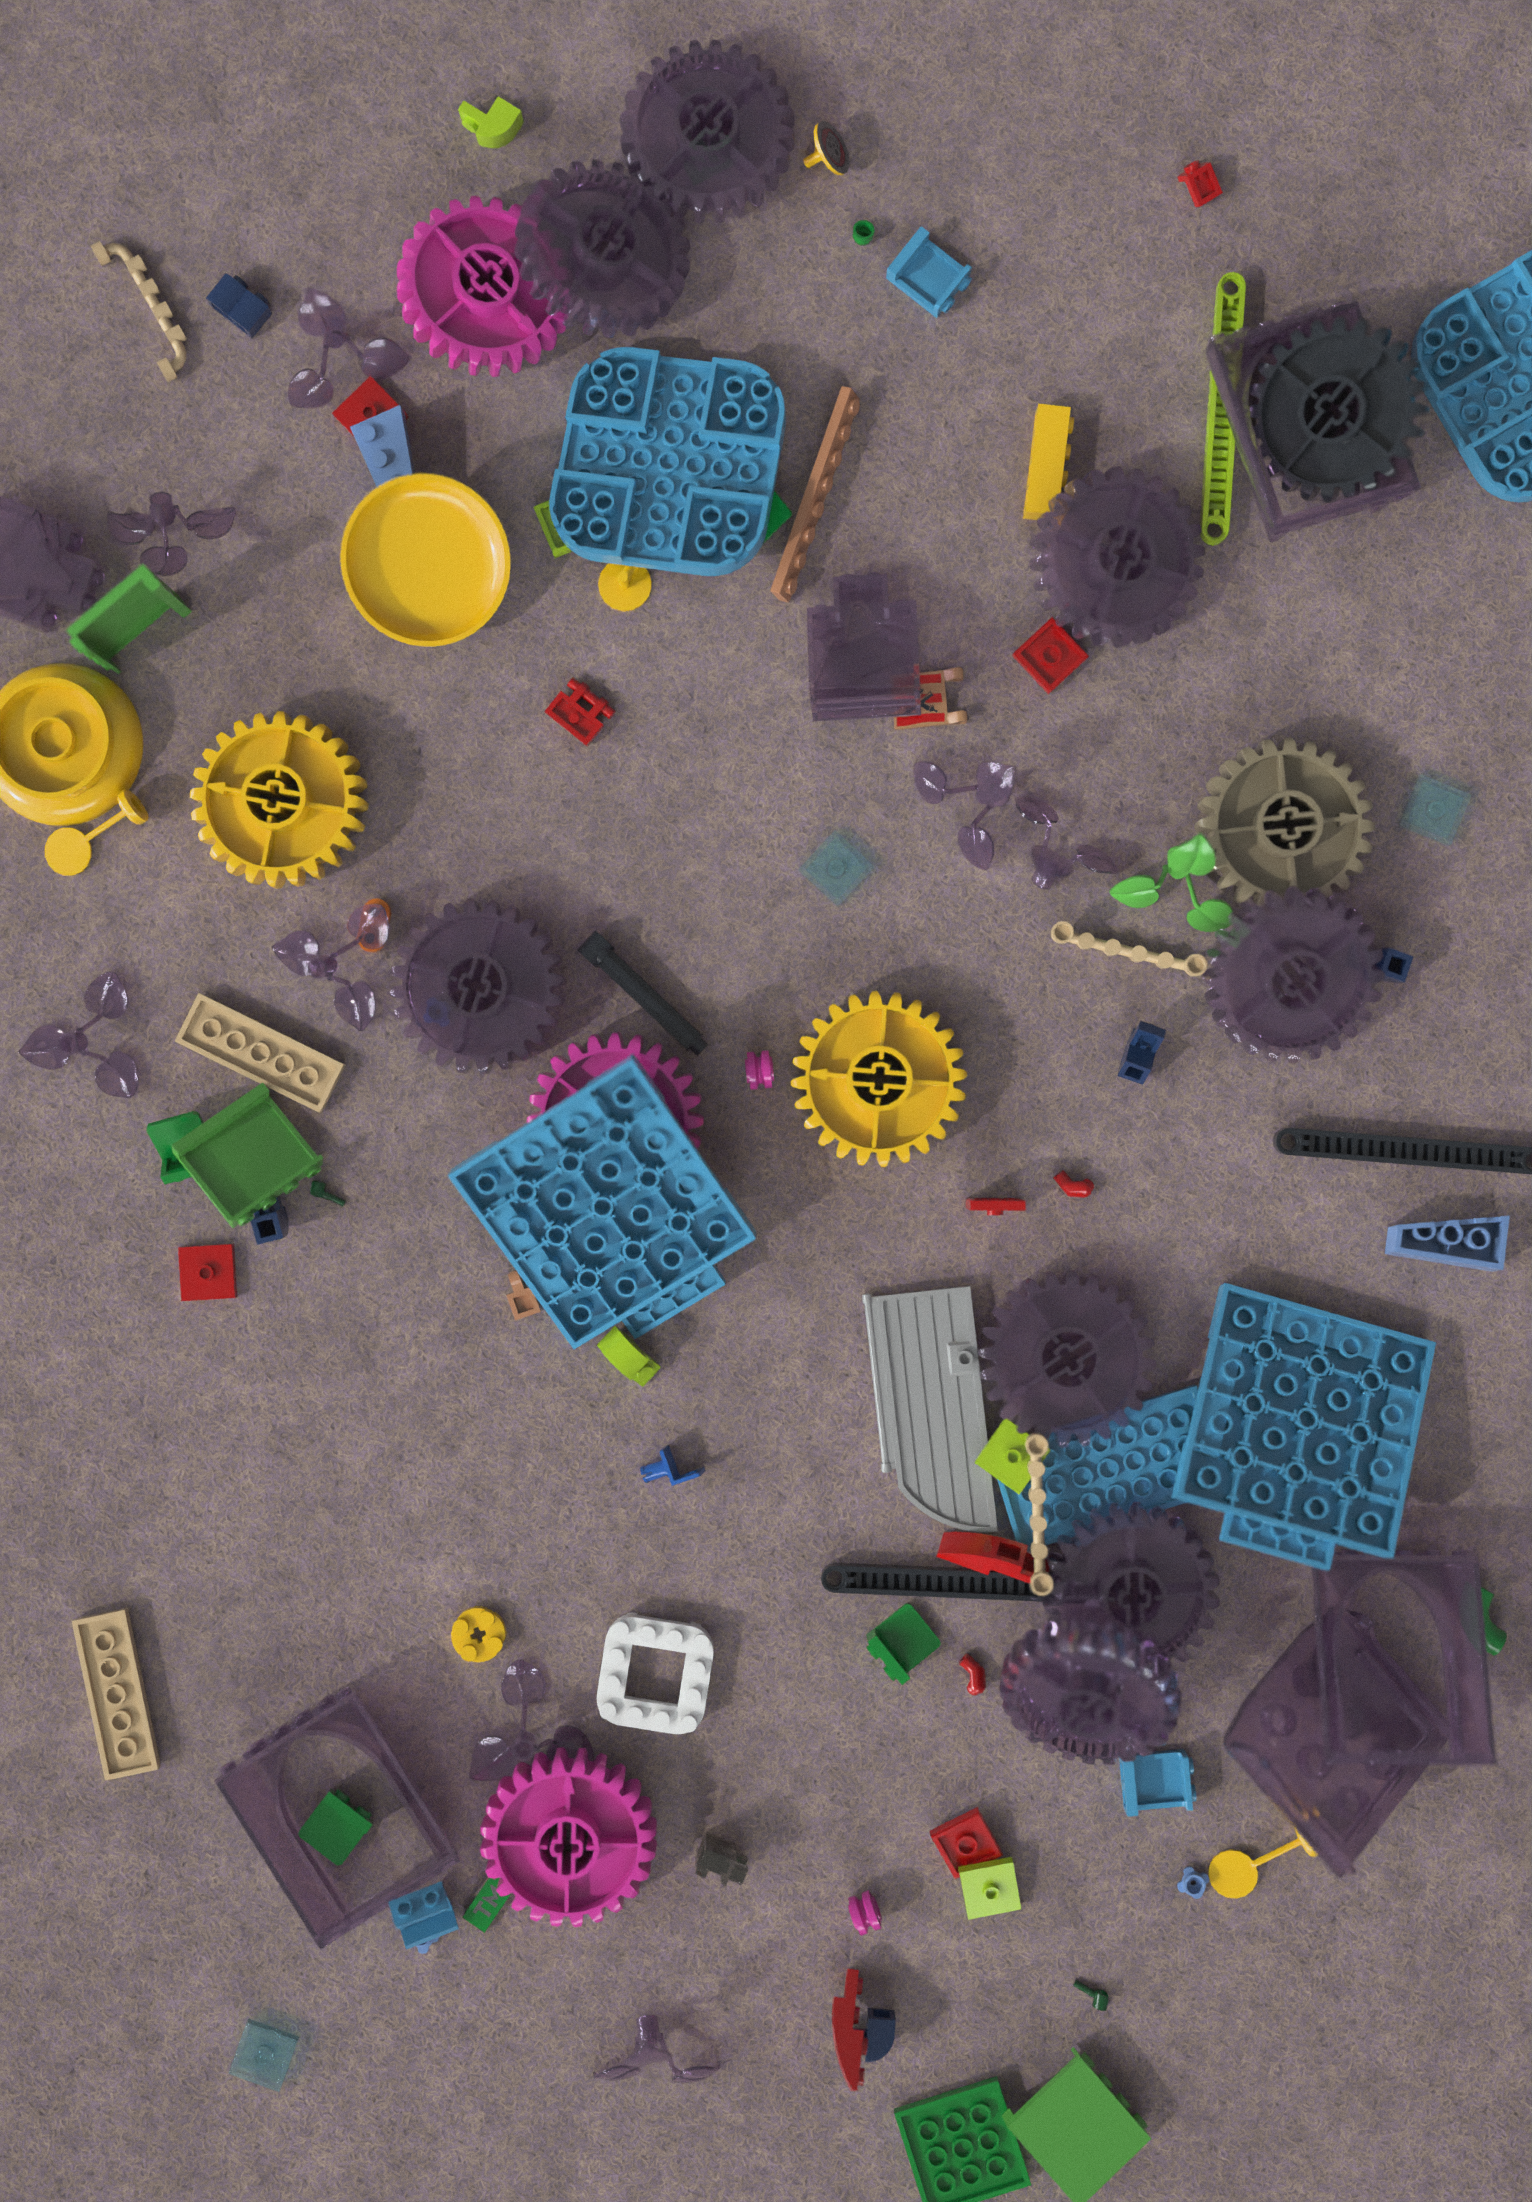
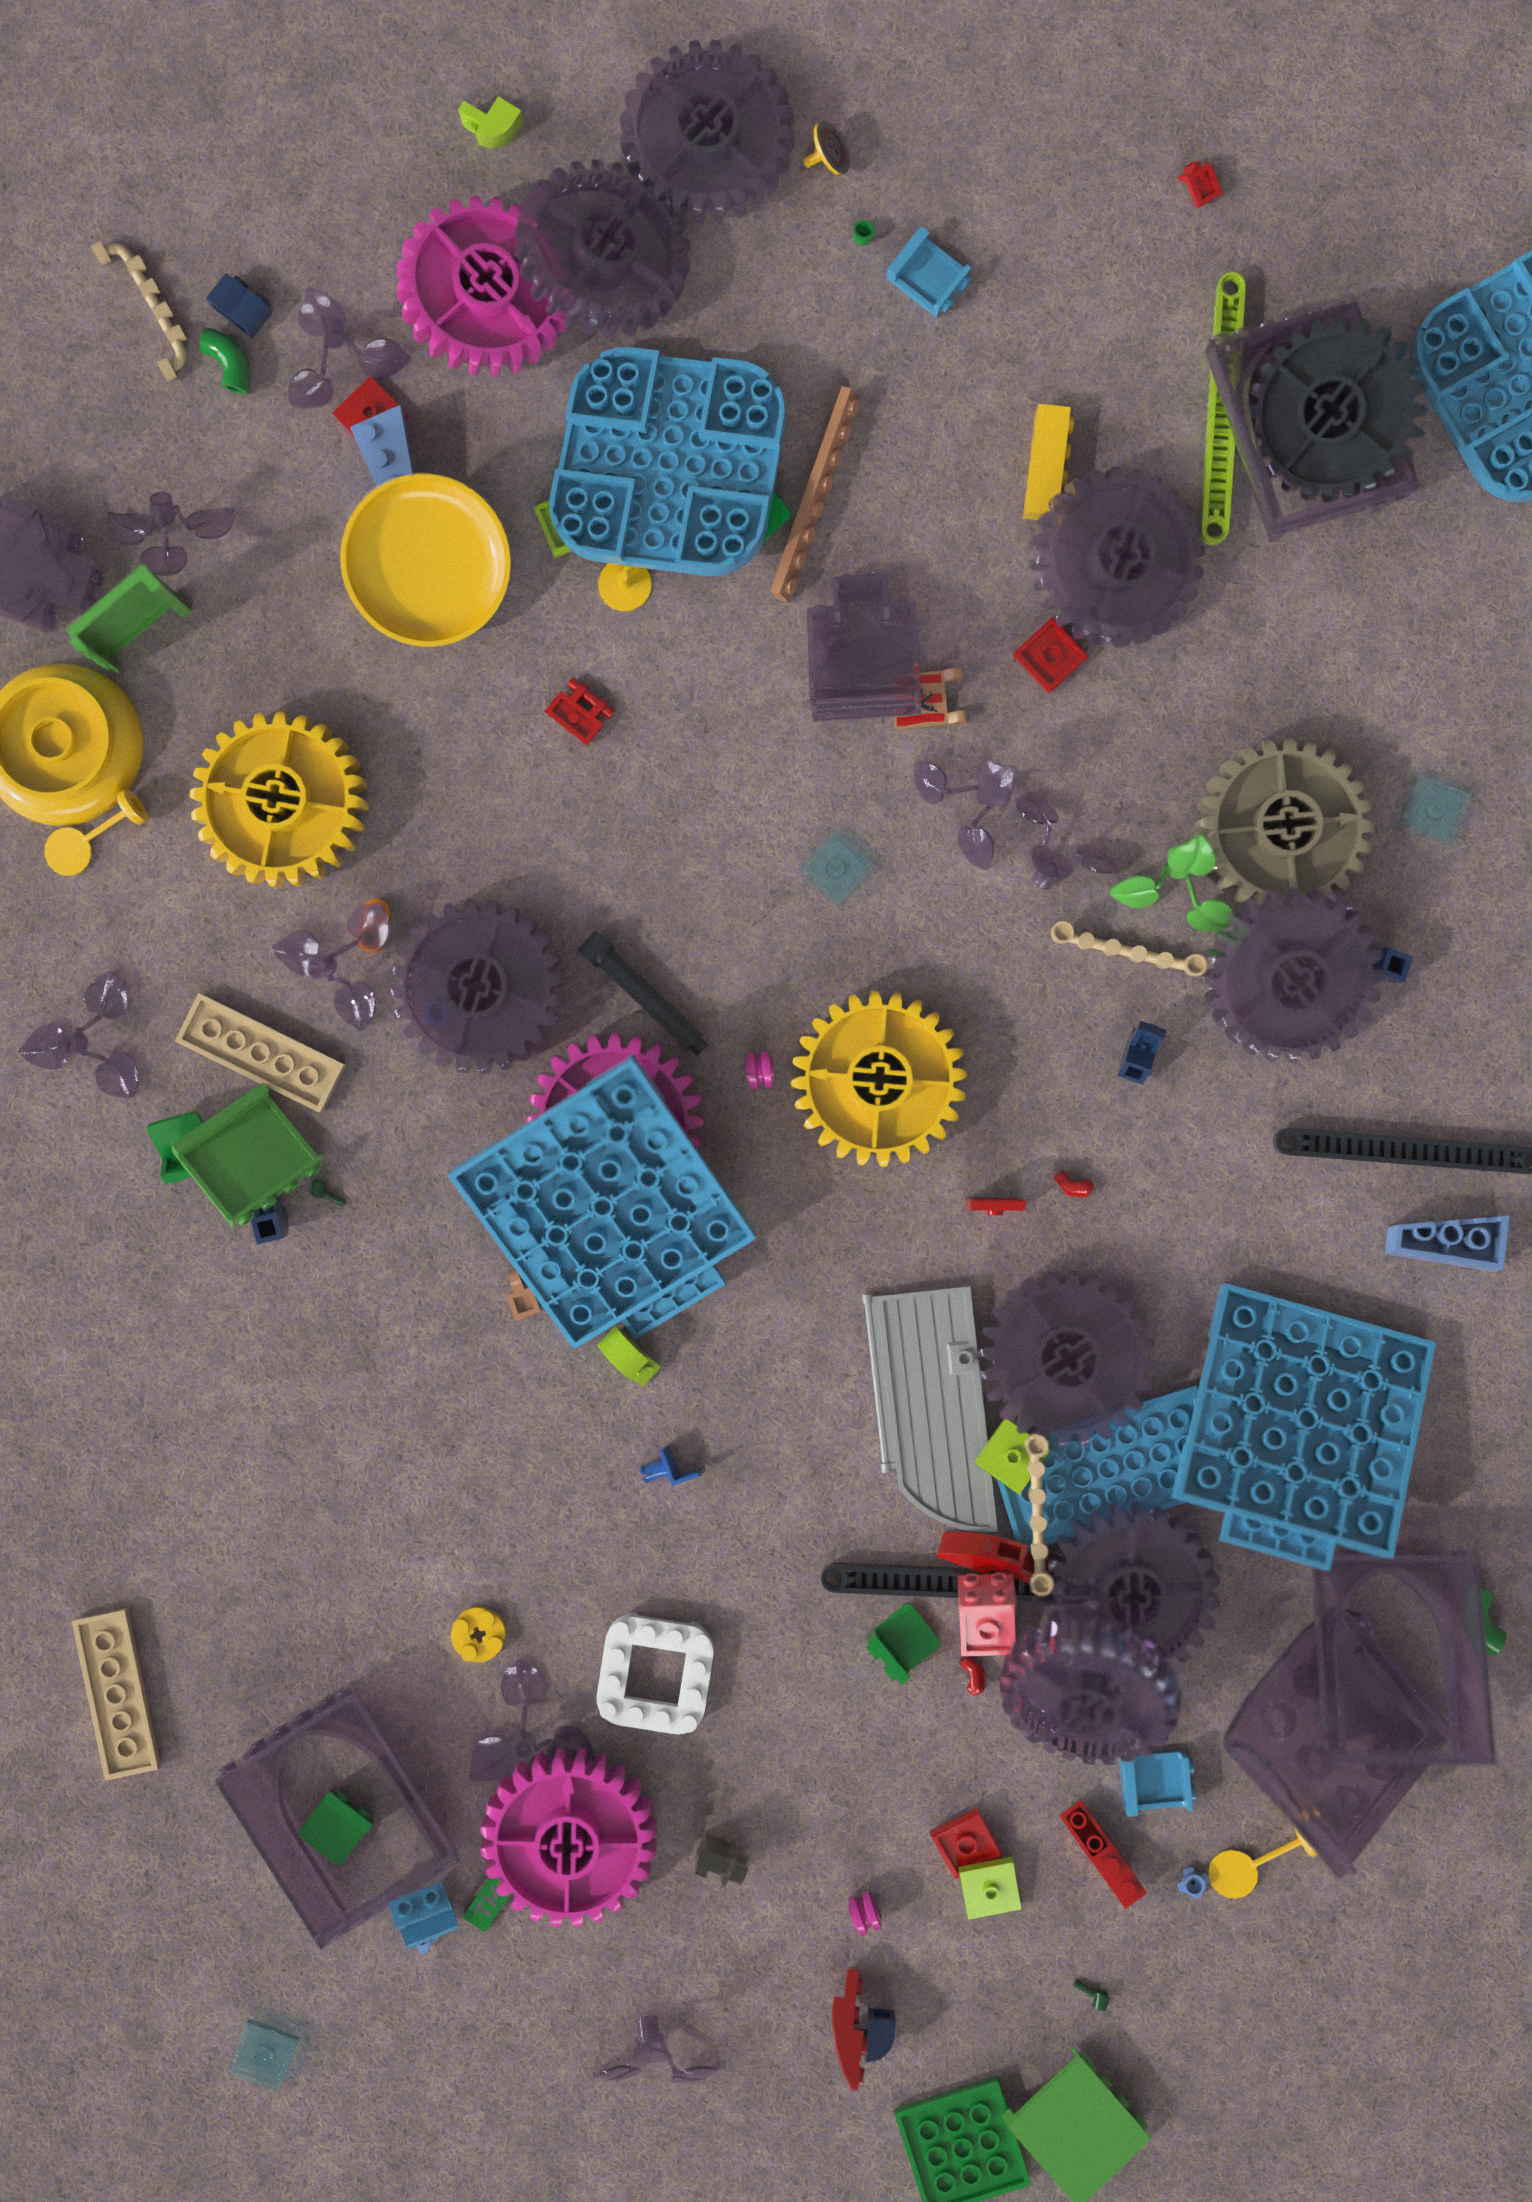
(207, 1272): red plate -> none
(230, 356): none -> green cylinder
(986, 1614): none -> coral bracket
(1103, 1853): none -> red slope

